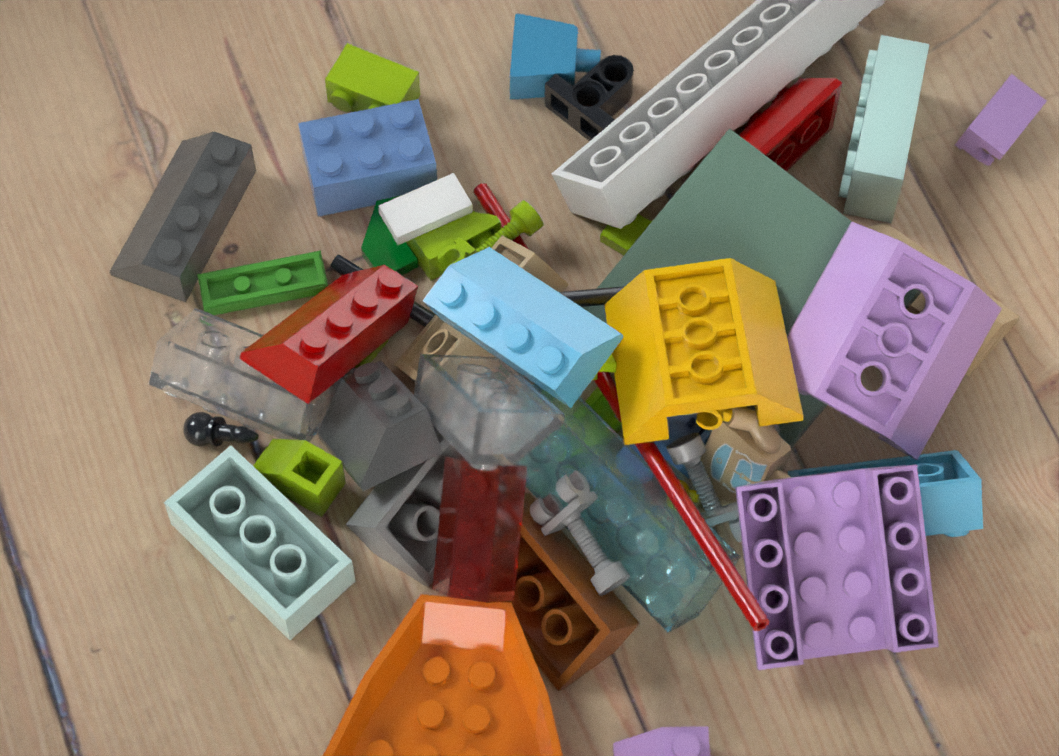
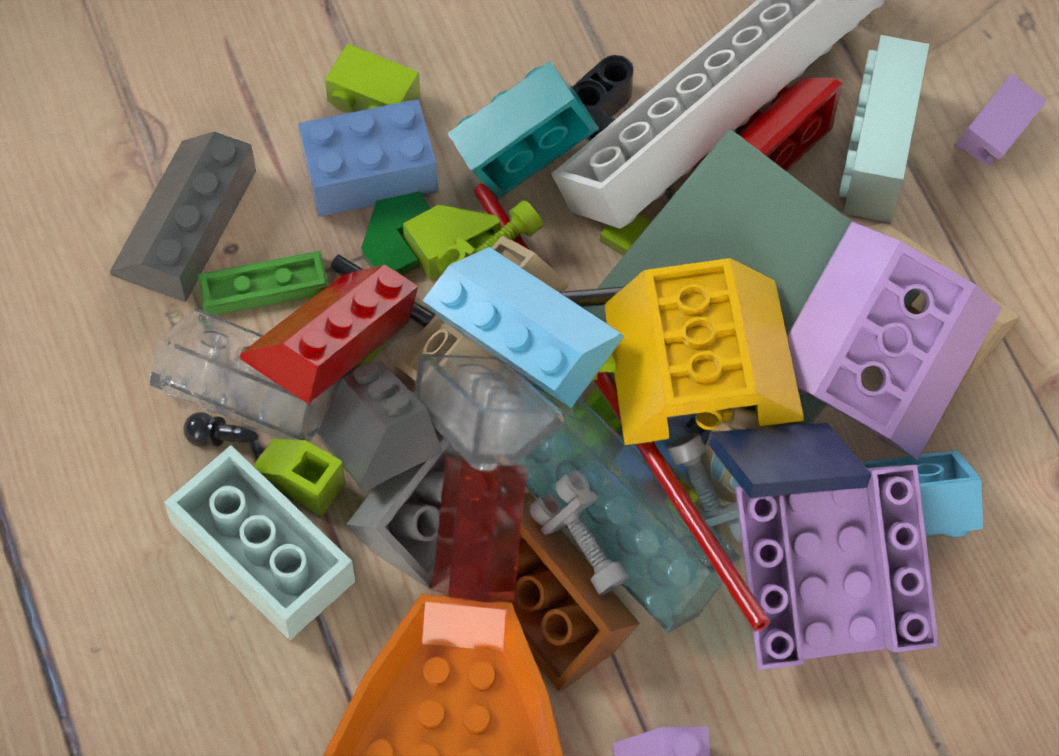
(425, 208): white tile -> none
(523, 130): none -> teal brick
(541, 51): dark azure torso -> none
(789, 460): none -> dark blue tile

